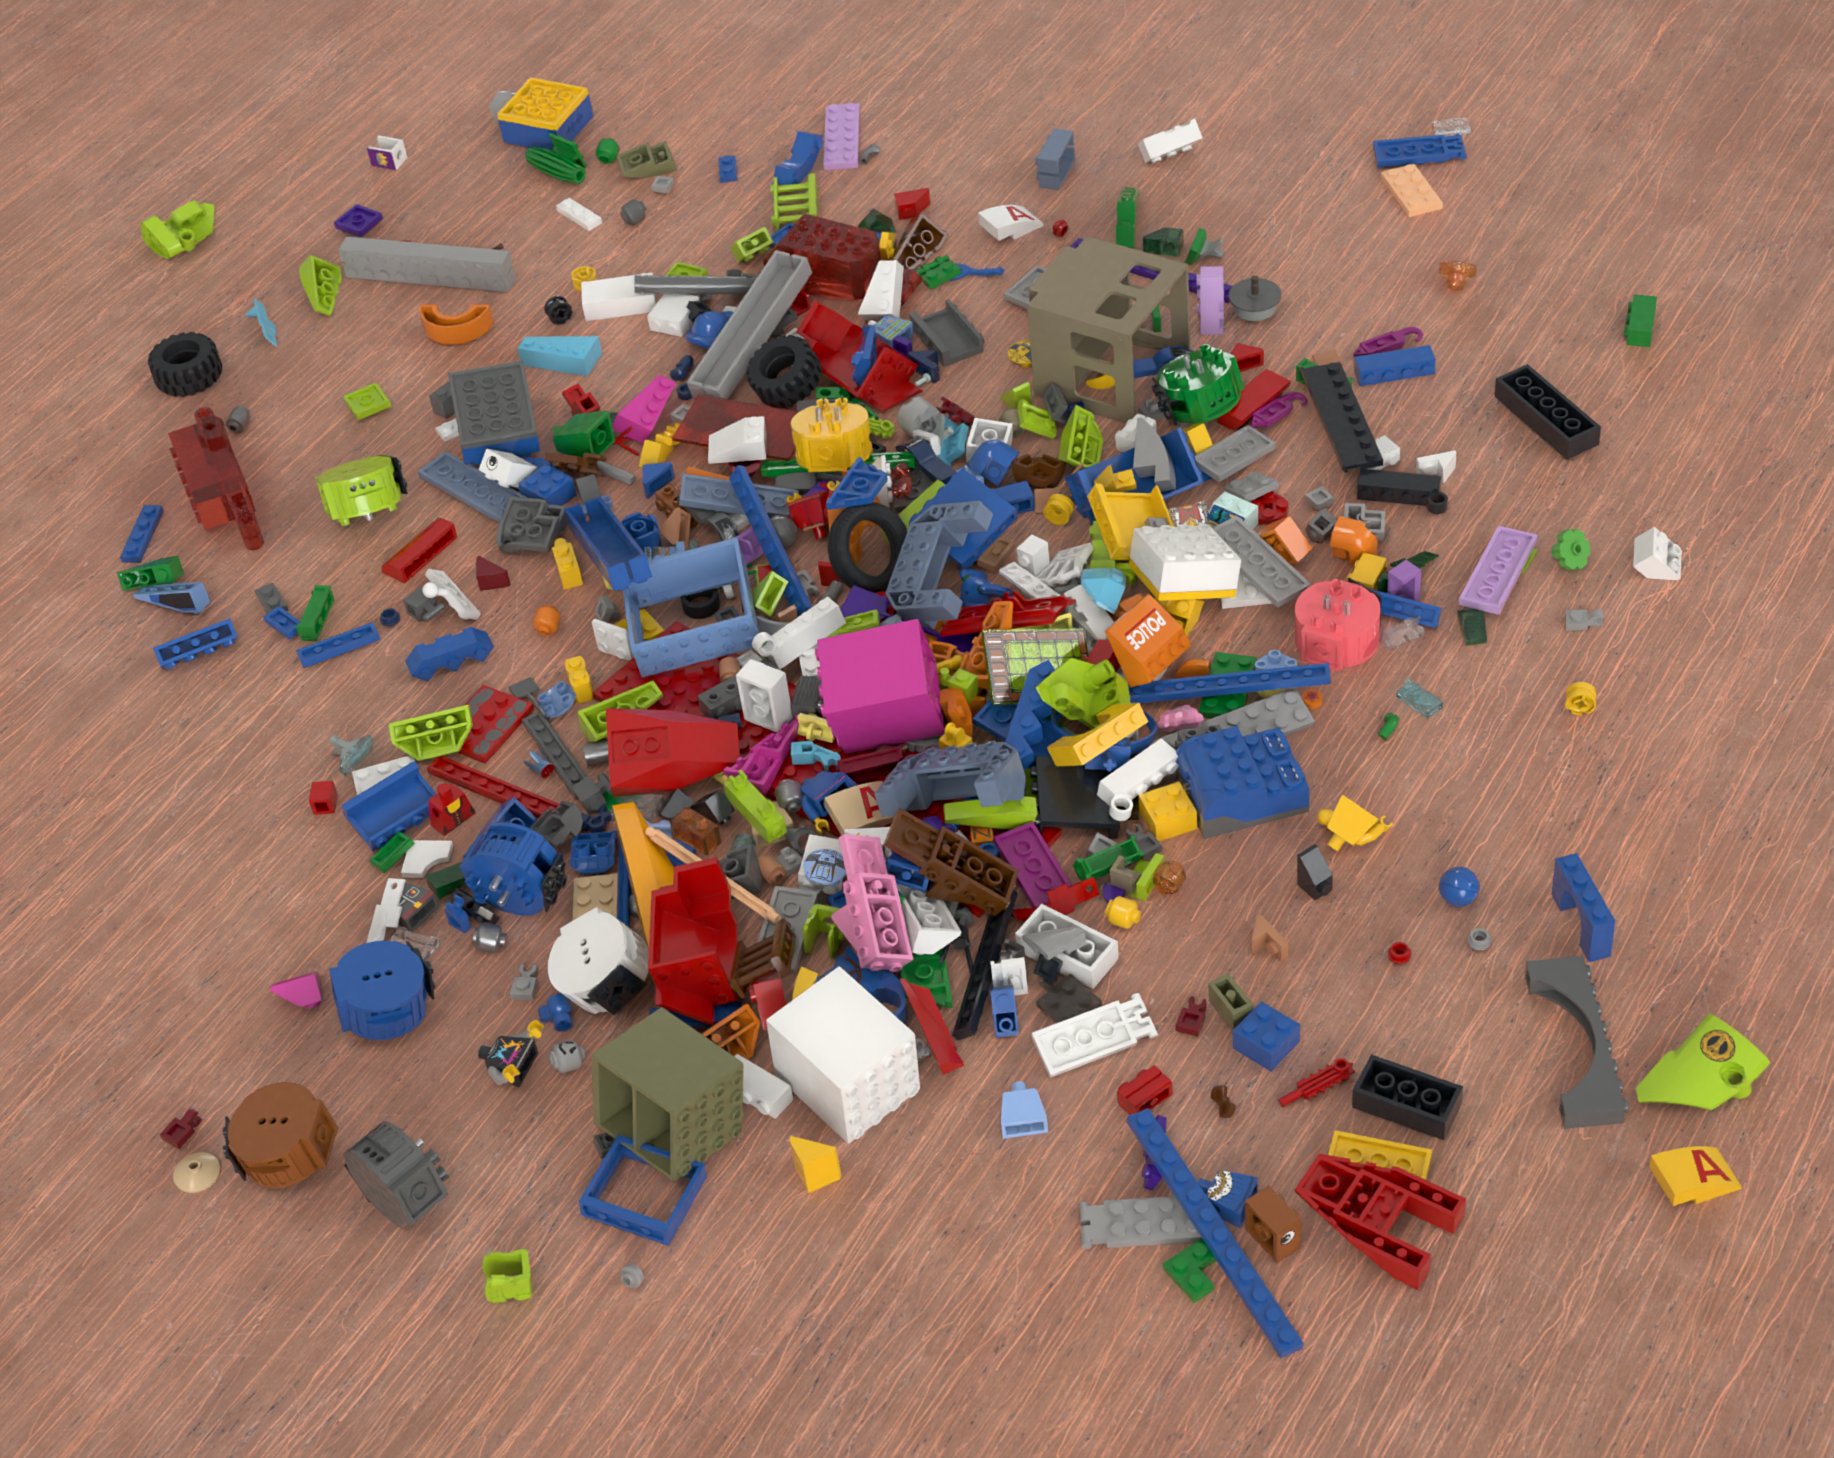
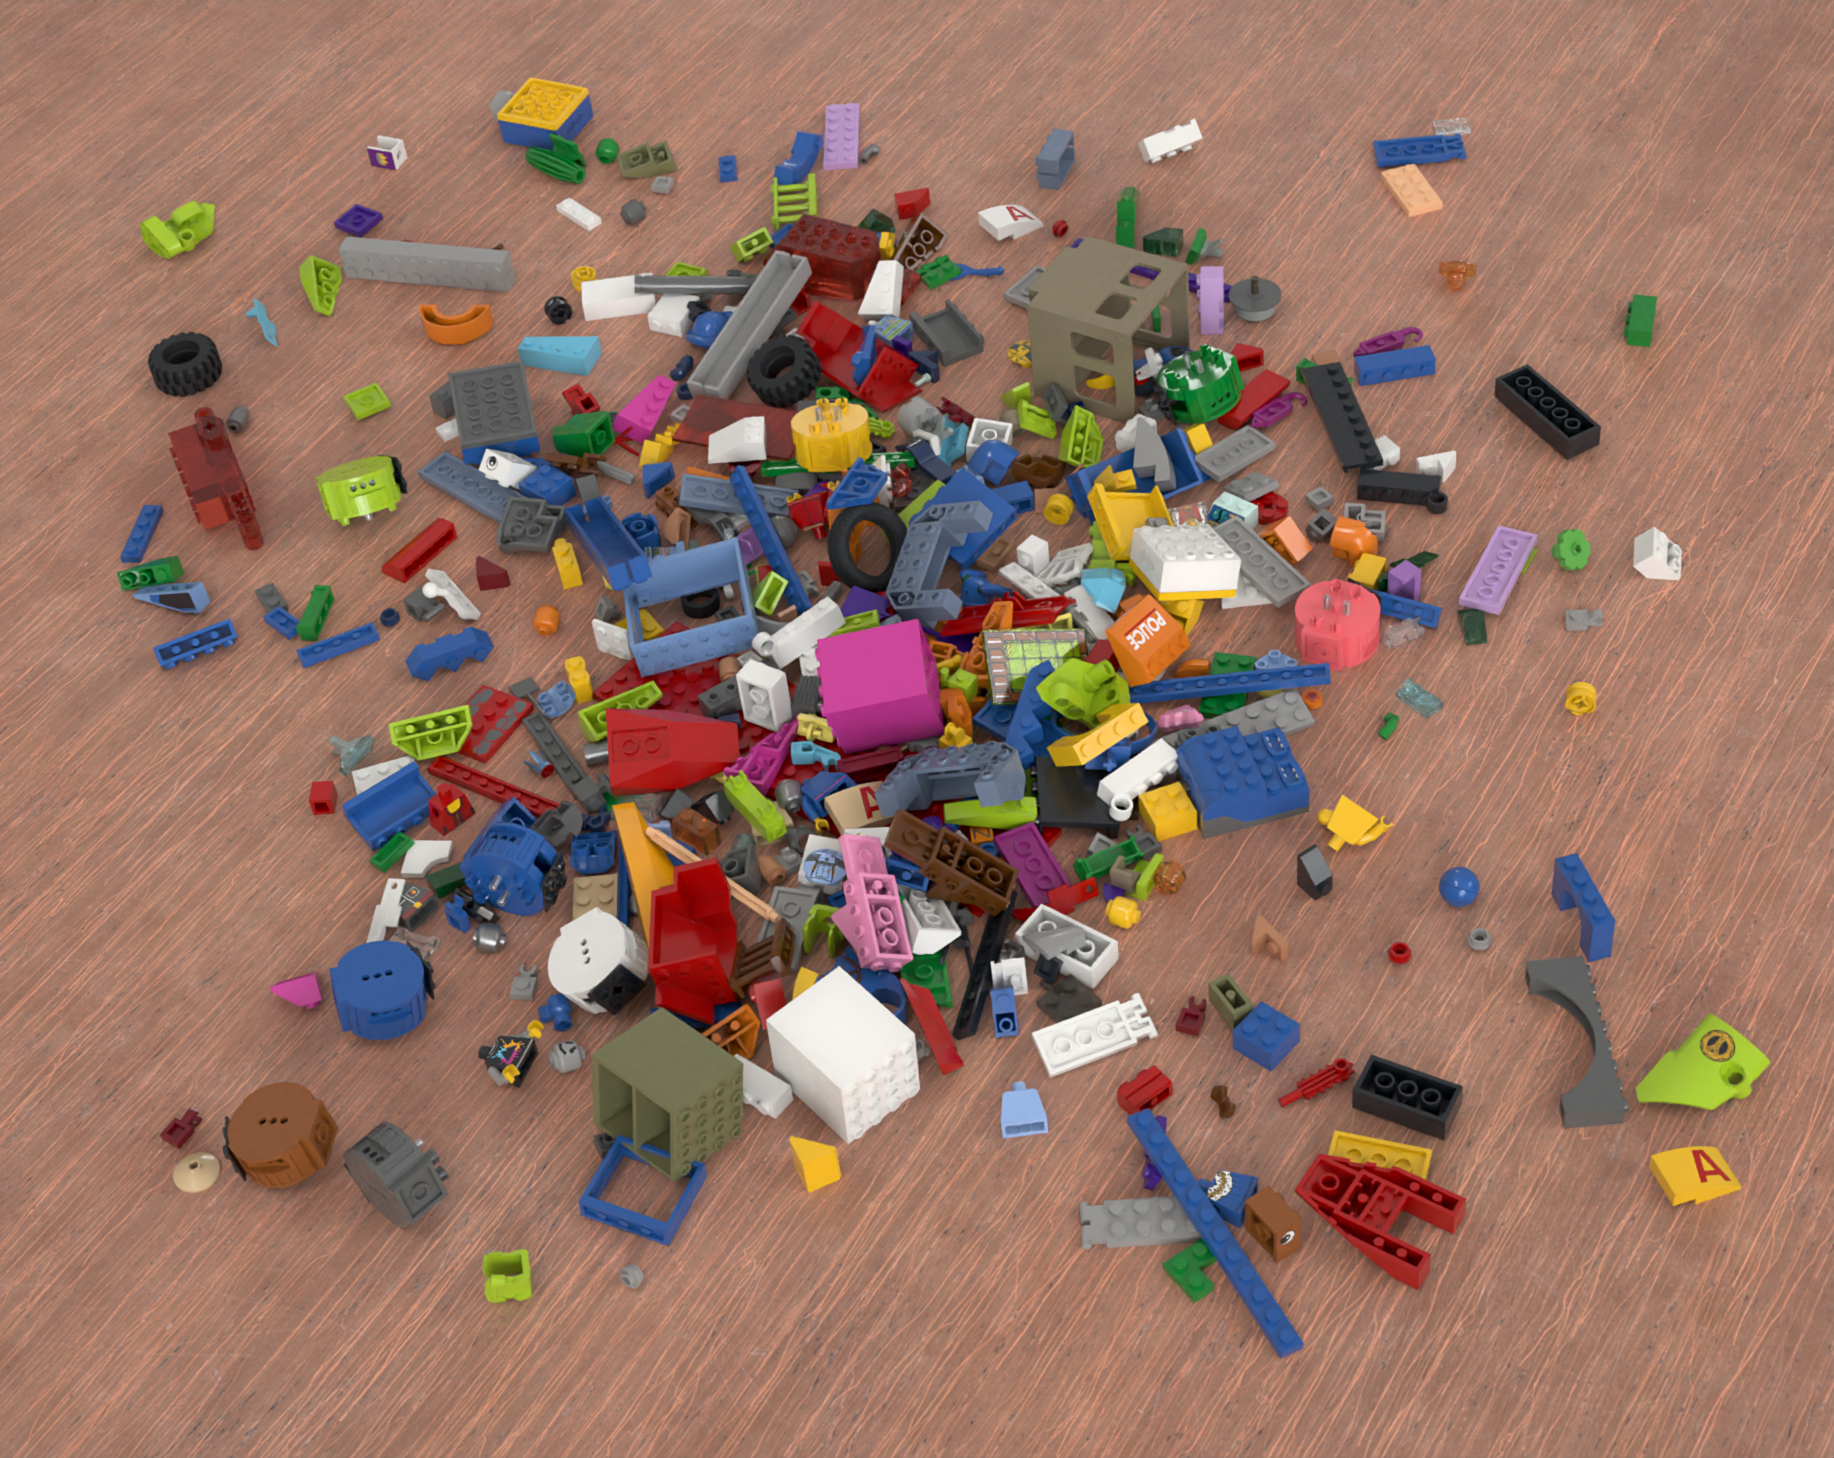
(1143, 375): none -> plate

